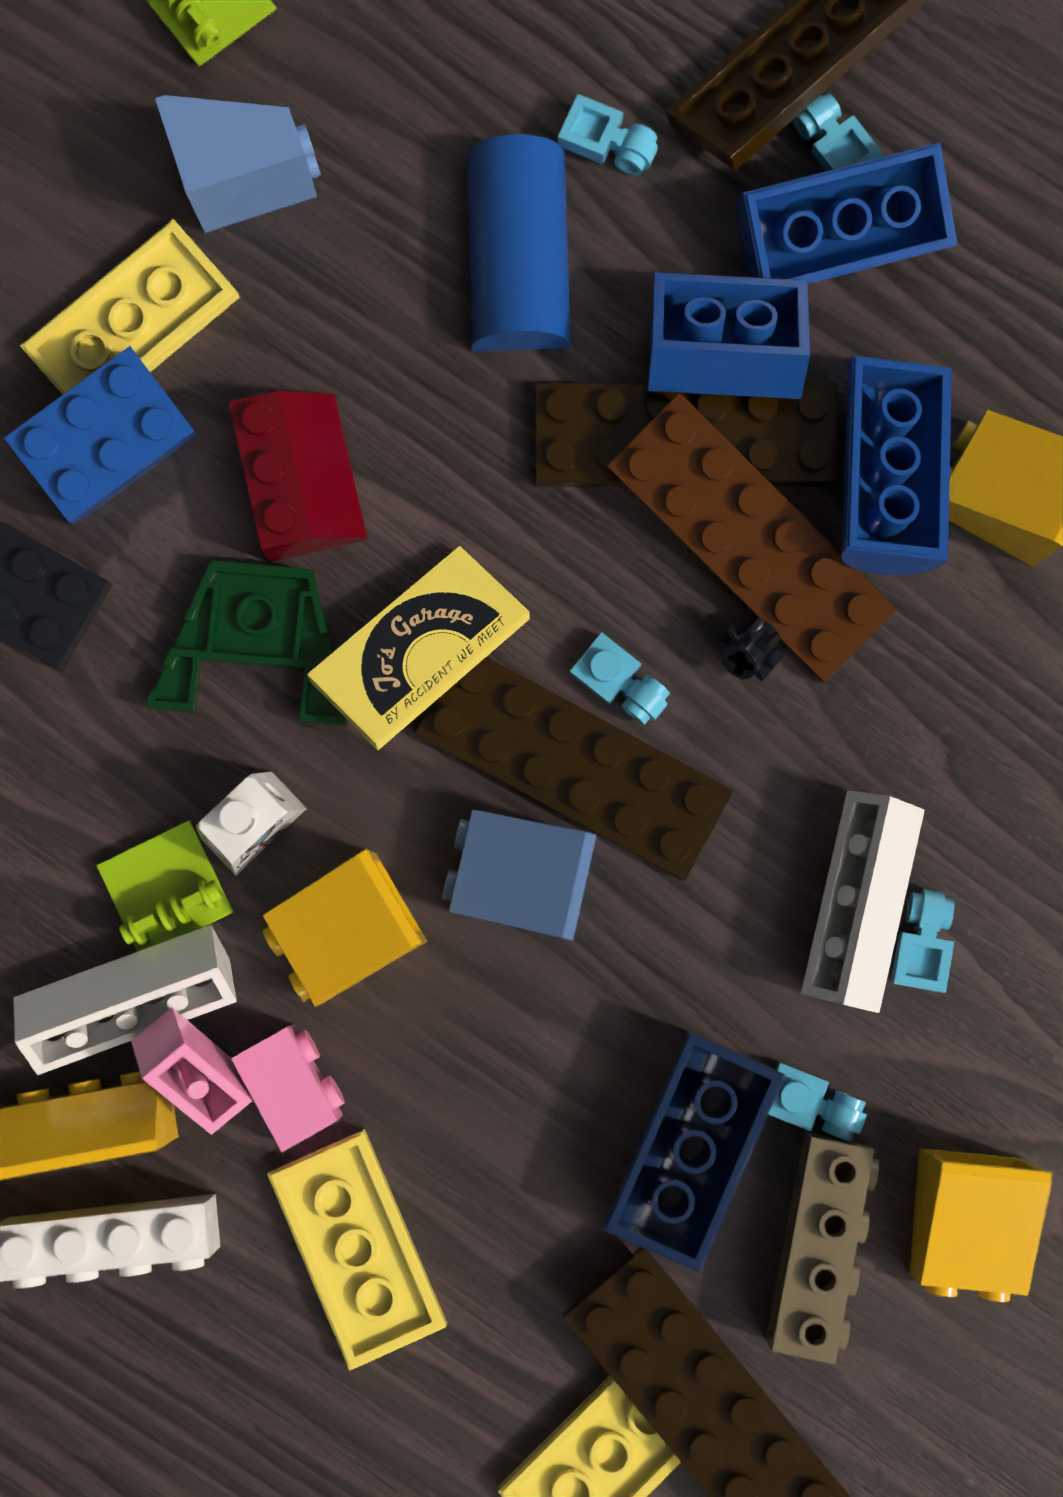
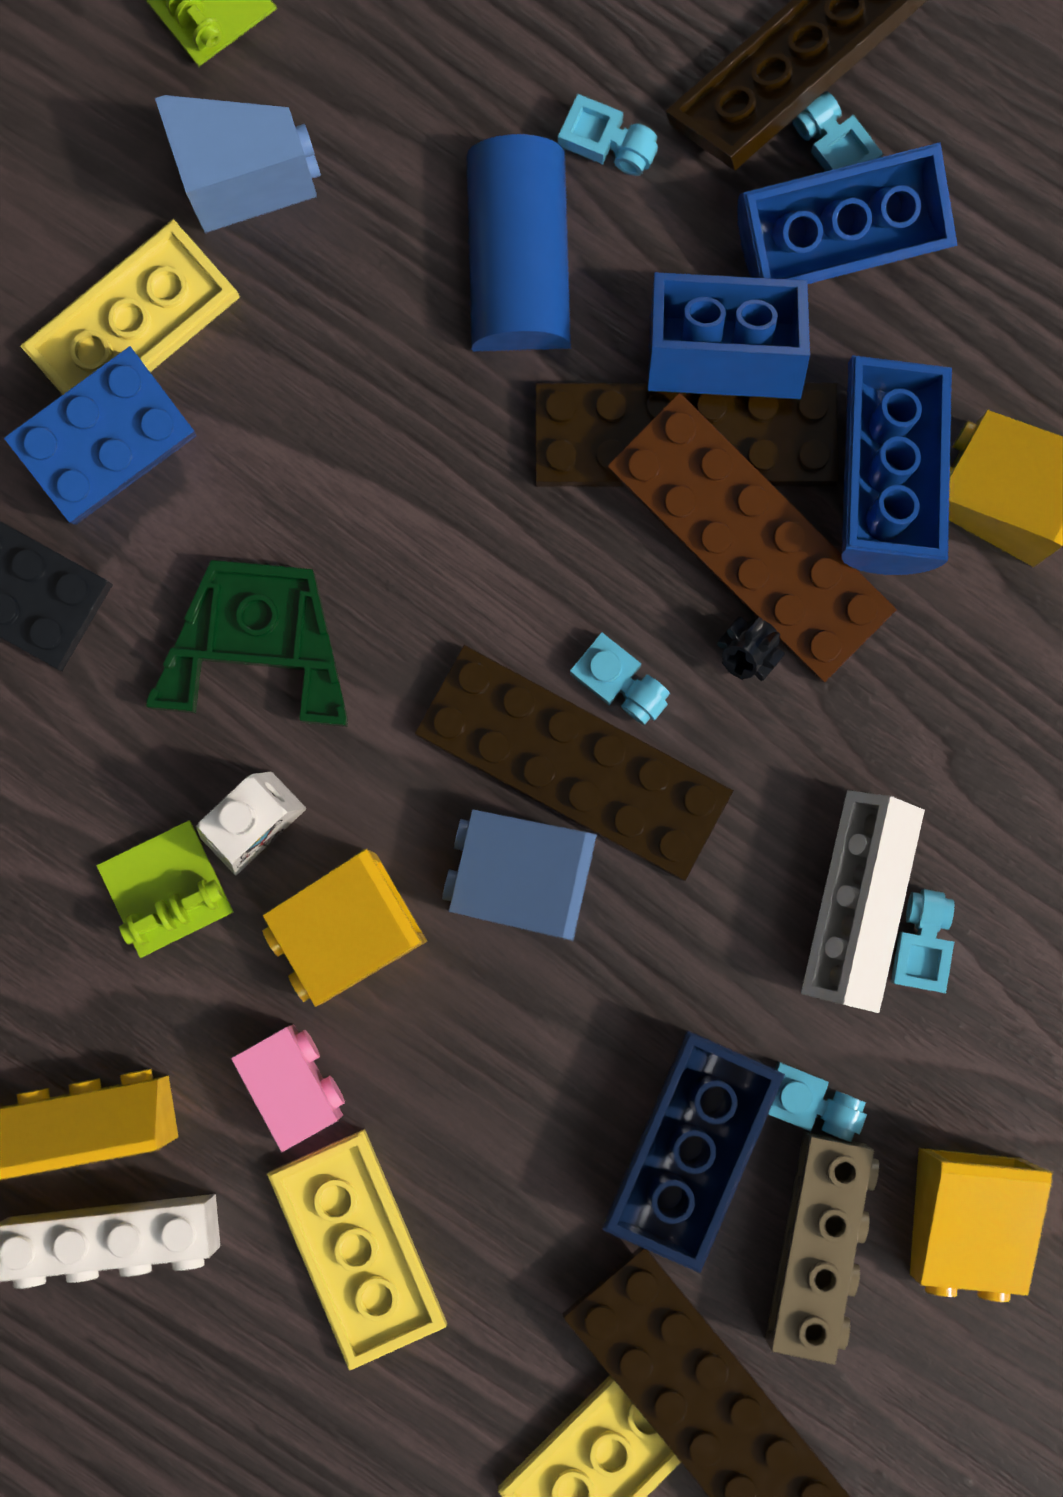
(122, 999): white brick -> none
(190, 1071): bright pink brick -> none
(297, 473): dark red slope -> none
(418, 647): light yellow tile -> none

